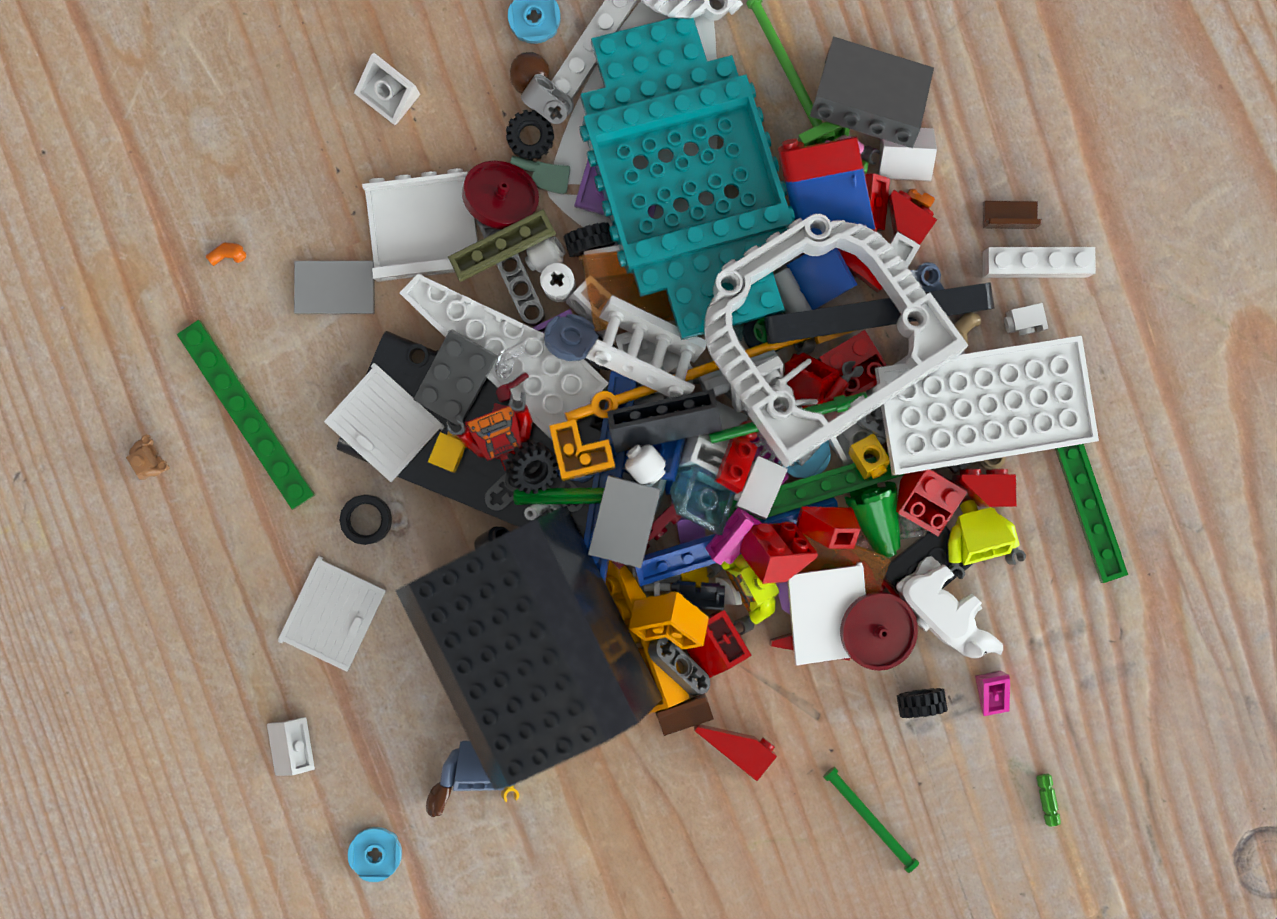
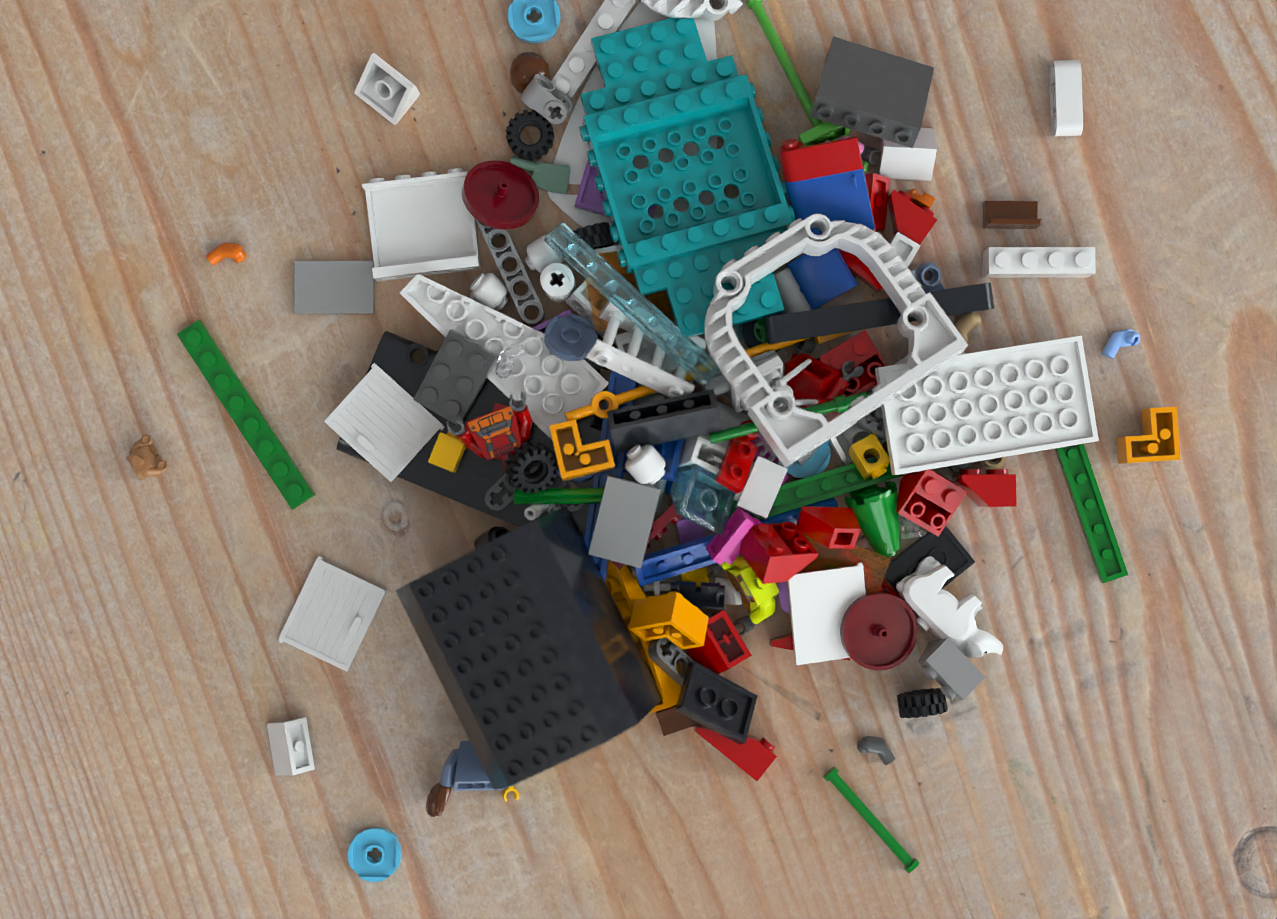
(347, 528): black tyre -> none
(489, 291): none -> white head
(501, 245): olive brick -> none
(503, 391): dark red hand -> none
(632, 303): none -> clear light blue tile
(716, 702): none -> black tile
(878, 746): none -> dark grey arm
(950, 669): none -> light grey slope
(980, 537): neon yellow torso -> none
(994, 692): dark pink slope -> none
(1026, 319): white brick -> none
(1048, 800): bright green axle -> none
(1066, 98): none -> white beam
(1120, 339): none -> light blue arm
(1158, 440): none -> light orange brick

